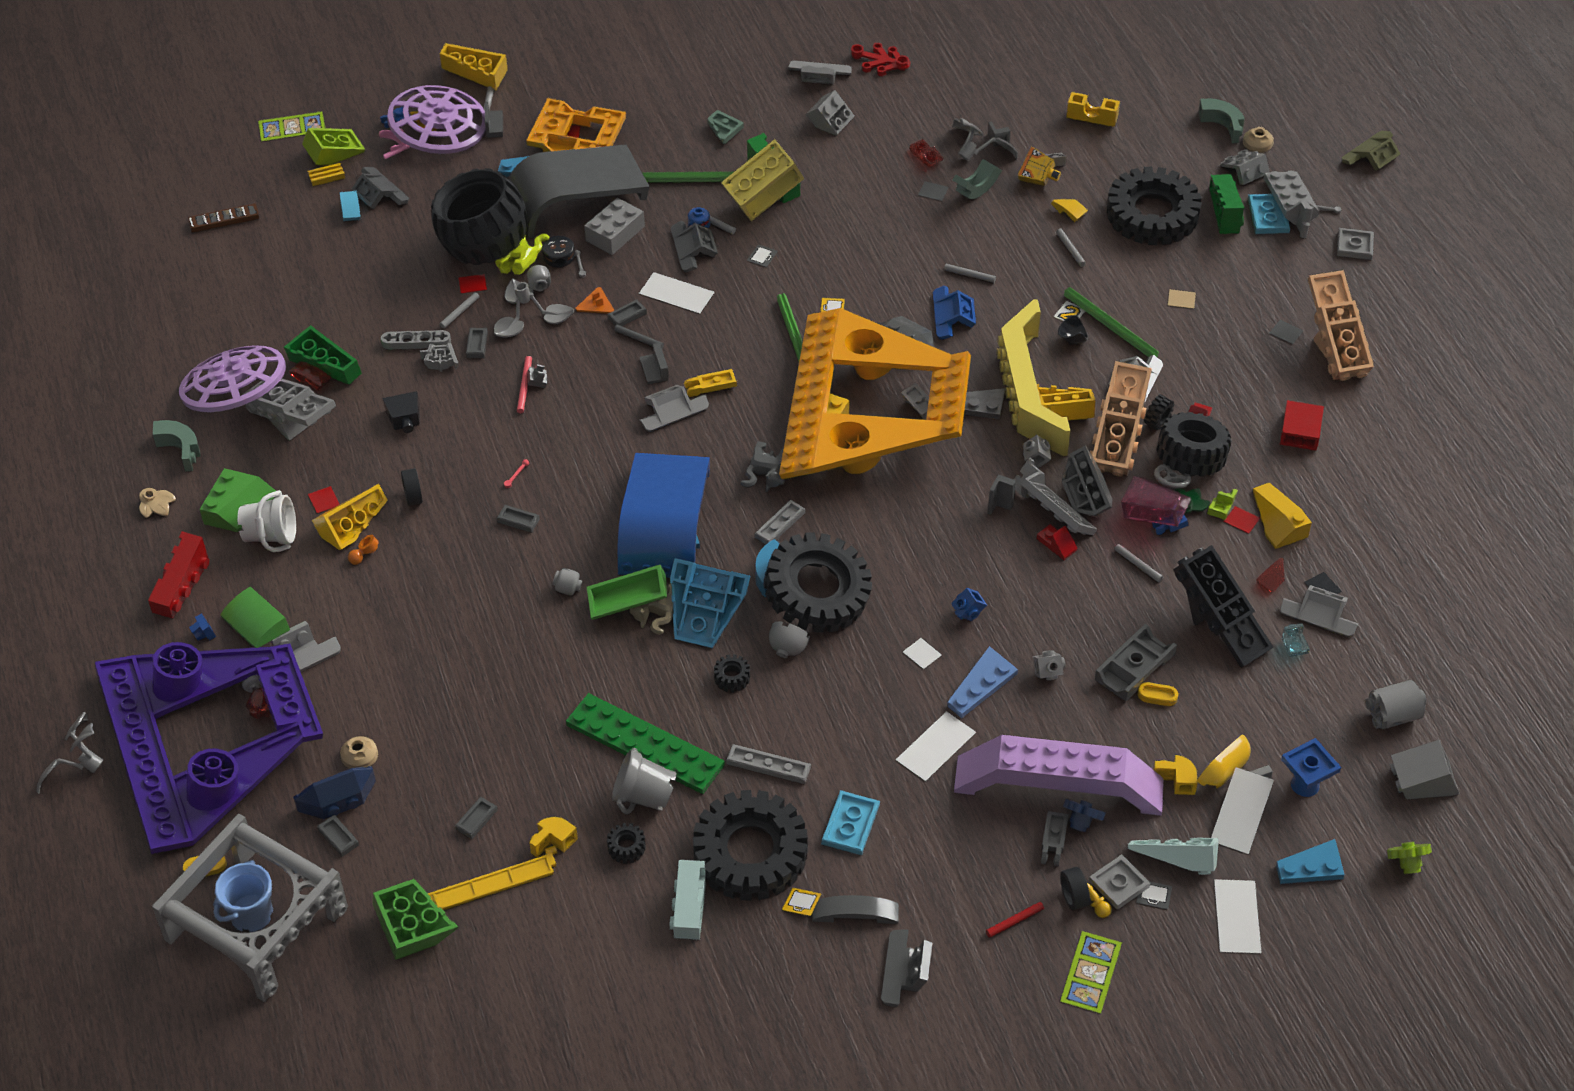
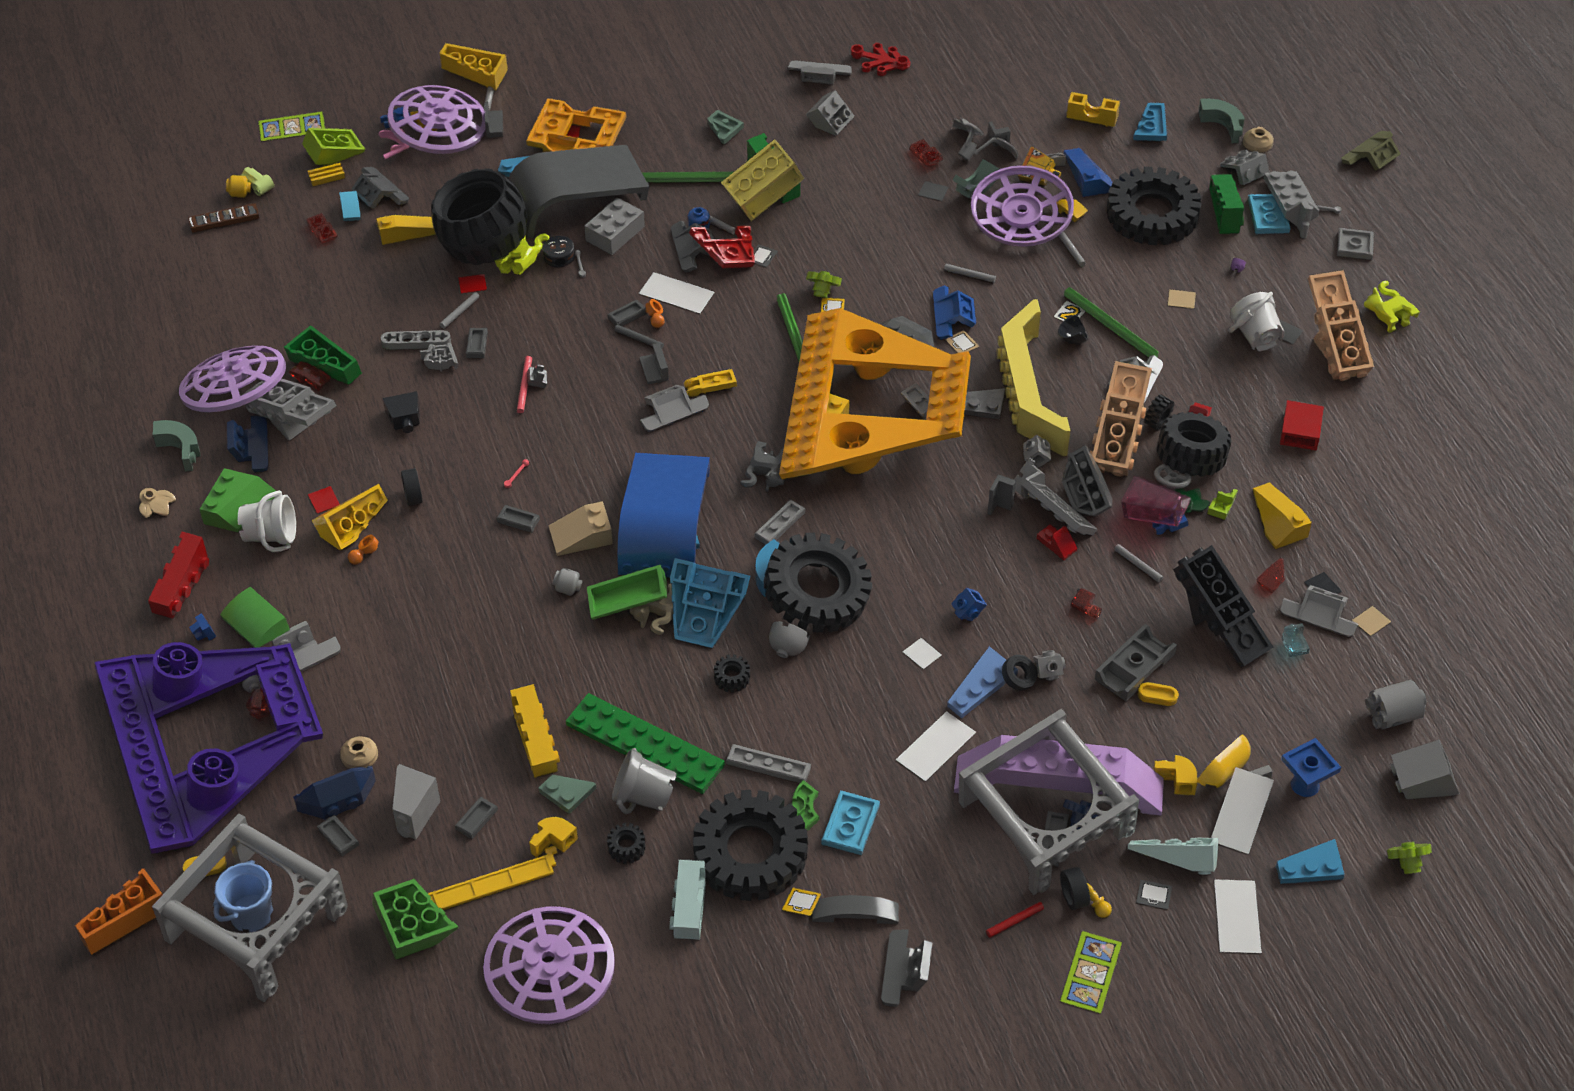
(87, 758): light grey plant -> none
(120, 913): none -> orange wedge
(238, 186): none -> yellow head
(249, 443): none -> dark blue plate
(259, 183): none -> yellowish green piece
(321, 228): none -> clear red slope
(401, 228): none -> yellow wedge
(414, 800): none -> light grey slope
(518, 293): light grey plant -> none
(534, 731): none -> yellow wedge
(538, 278): light grey head -> none
(551, 972): none -> lavender dish
(566, 791): none -> sand green wing
(582, 530): none -> tan slope
(595, 303): orange piece -> none
(655, 310): none -> orange plate
(727, 252): none -> red wing
(803, 801): none -> bright green tile
(823, 282): none -> lime plant
(962, 342): none -> sticker
(1026, 201): none -> lavender dish
(1028, 667): none -> black tyre
(1039, 860): none -> light grey arch
(1070, 403): yellow wedge -> none
(1083, 602): none -> clear red piece
(1087, 173): none -> blue wedge
(1119, 882): light grey plate -> none
(1152, 123): none -> dark azure wing
(1238, 264): none -> medium lavender hinge
(1242, 519): red sticker -> none
(1257, 320): none -> white piece
(1371, 620): none -> tan sticker
(1392, 308): none -> neon yellow animal

